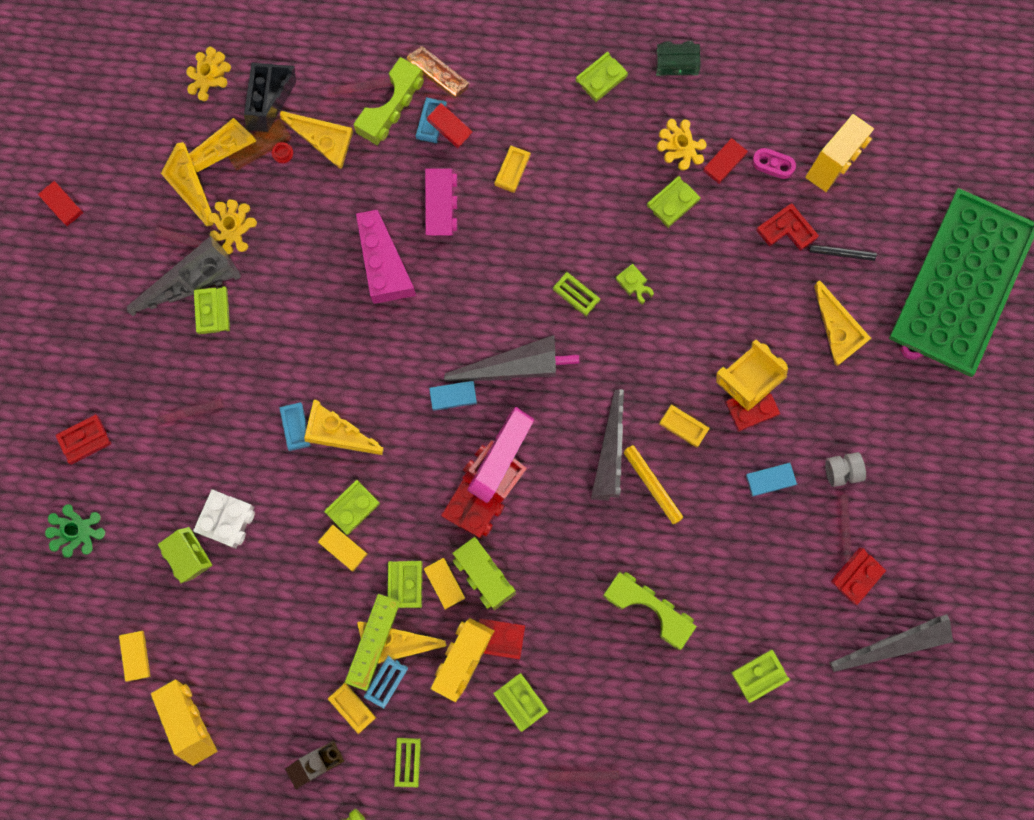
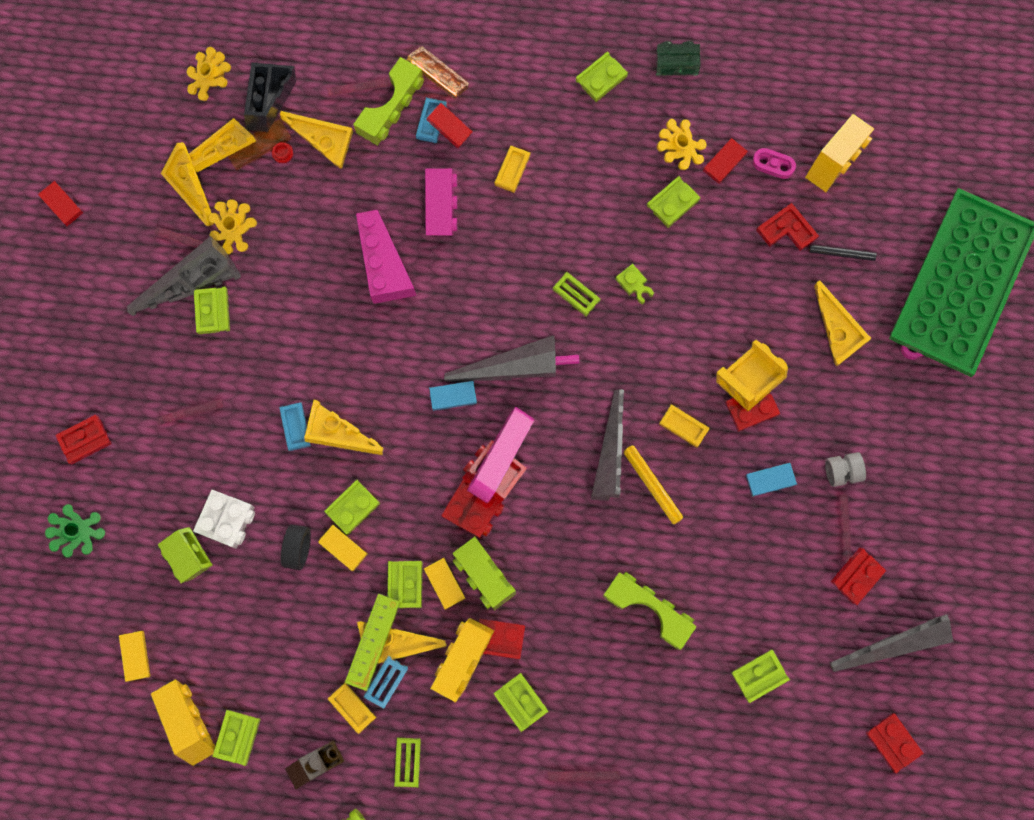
(236, 737): none -> lime plate
(295, 547): none -> black tyre
(894, 743): none -> red plate

